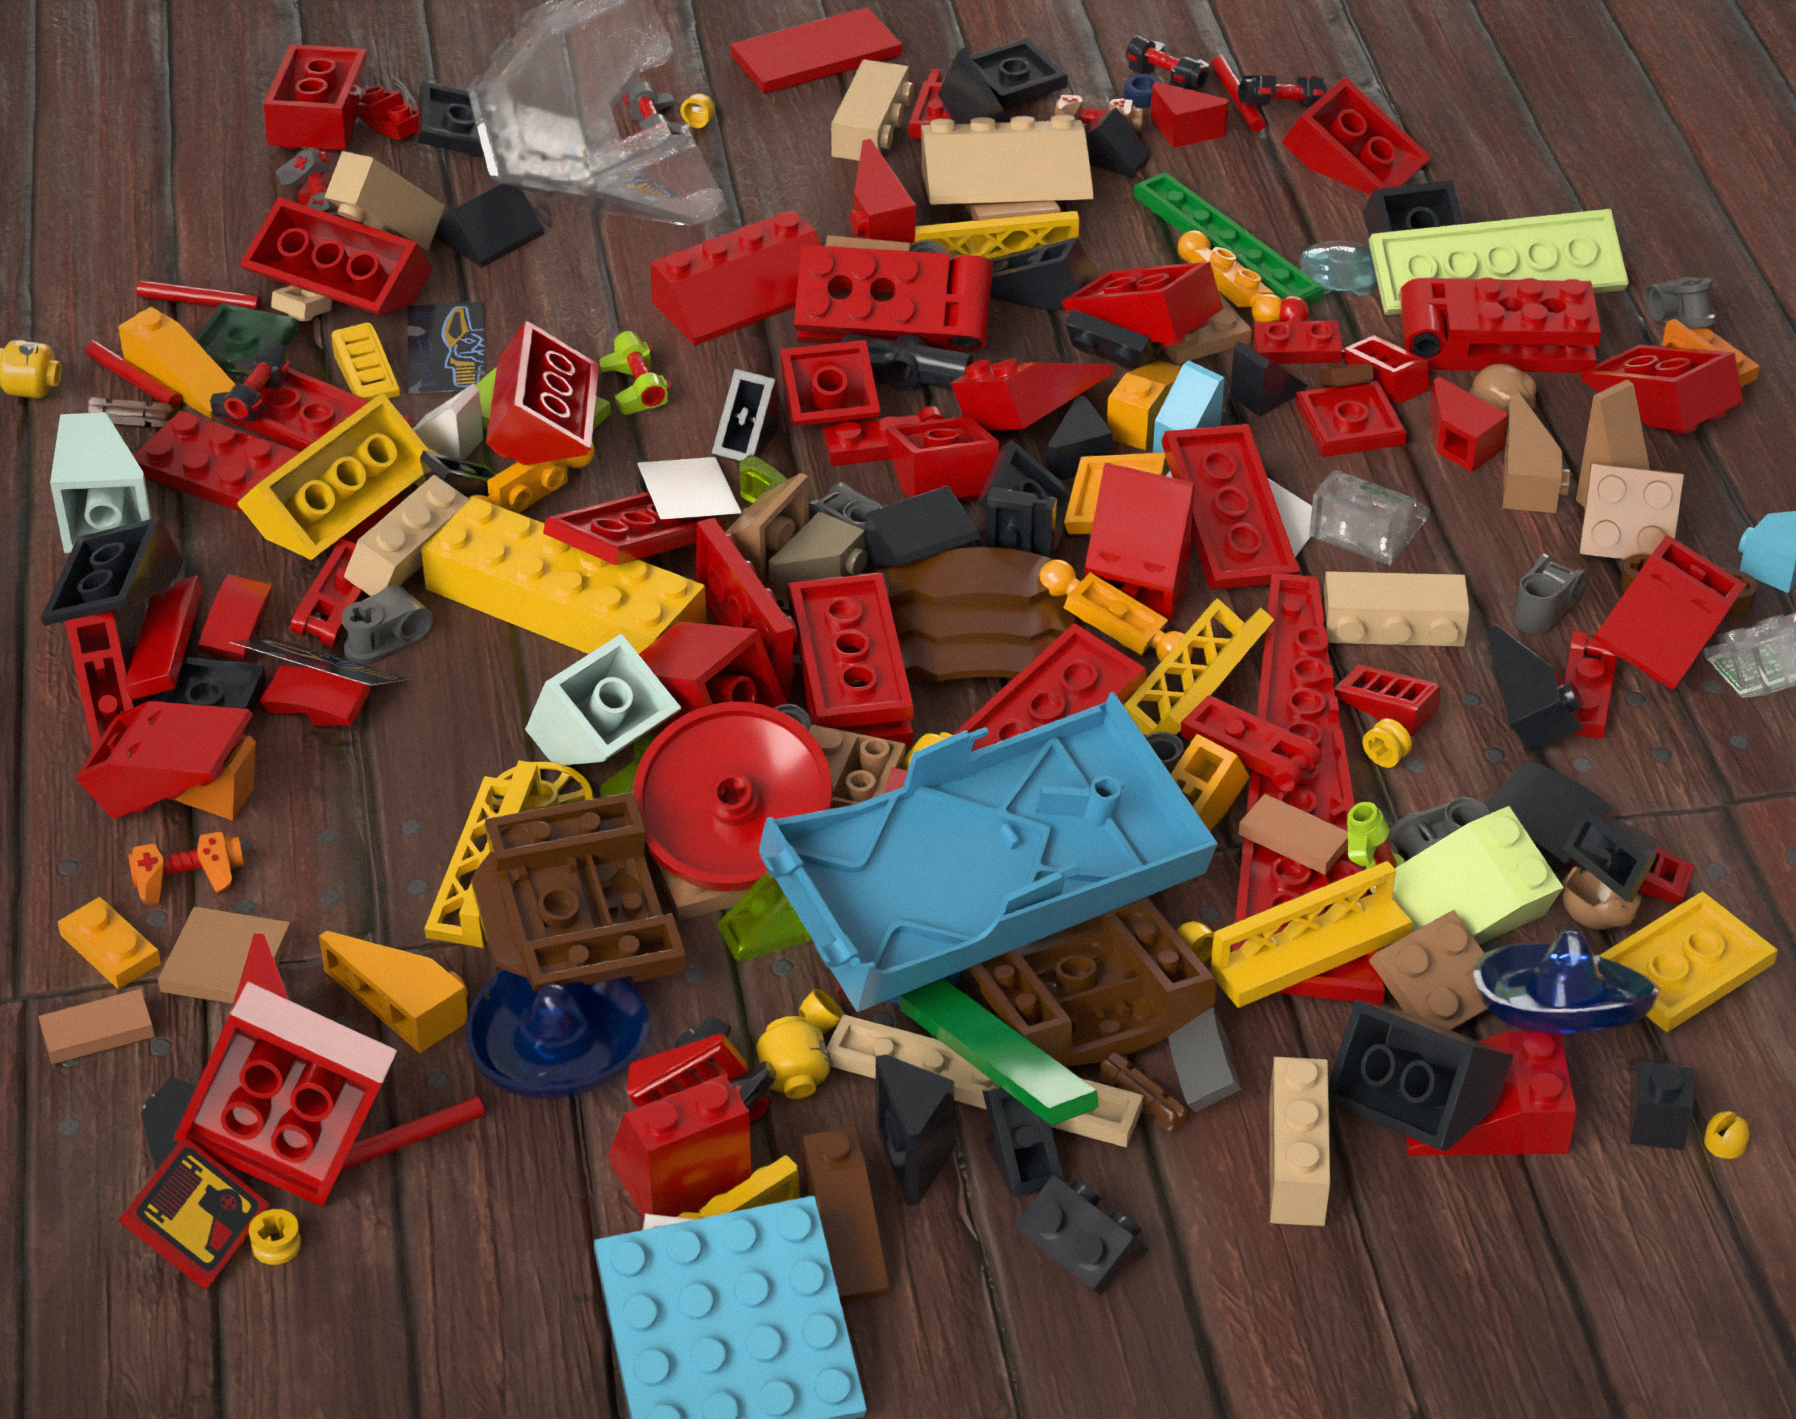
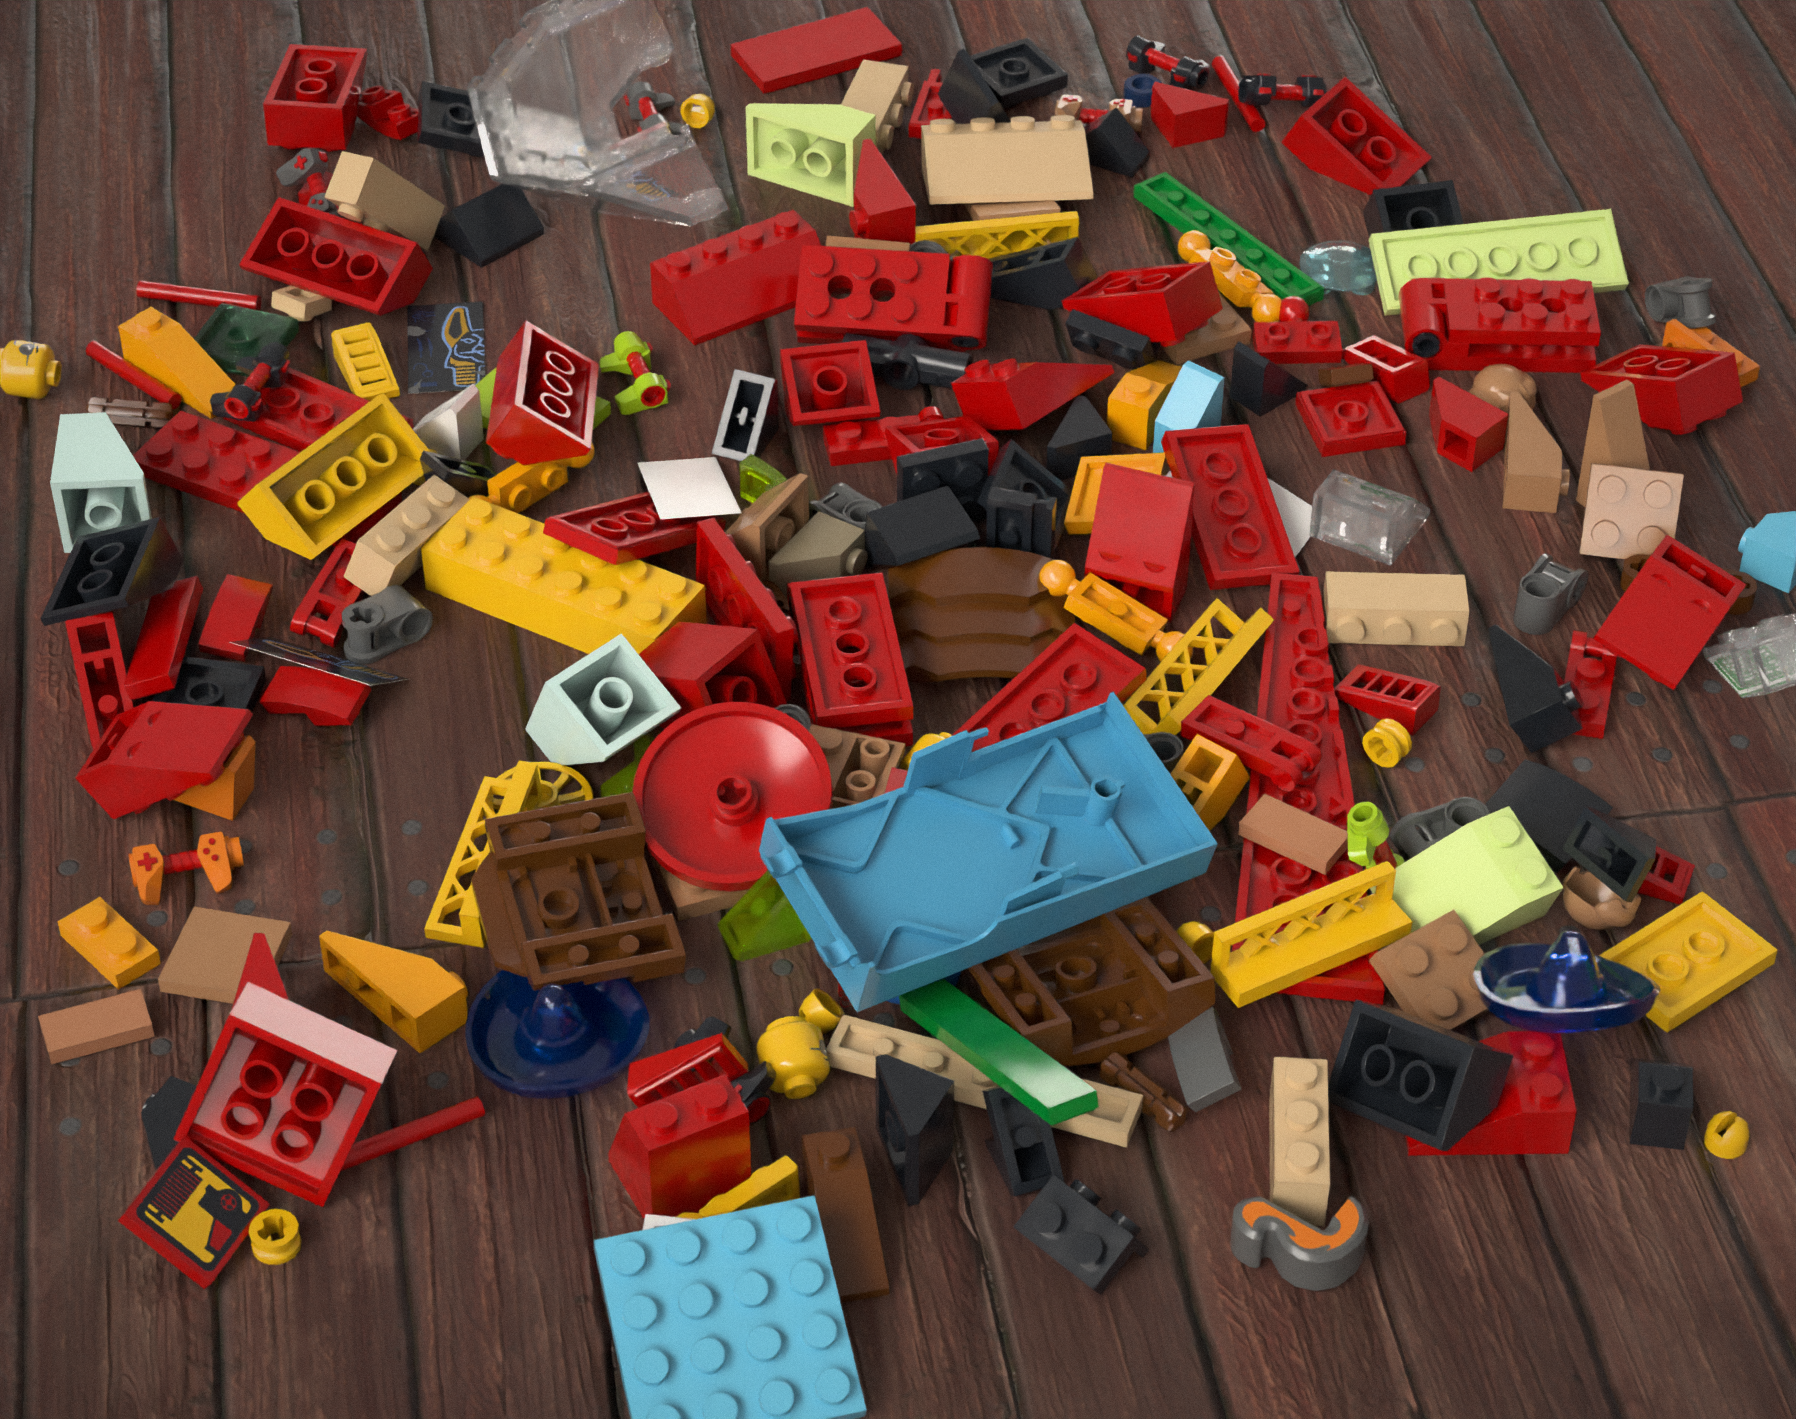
(808, 146): none -> yellowish green slope
(956, 465): none -> black plate
(1299, 1249): none -> dark grey animal

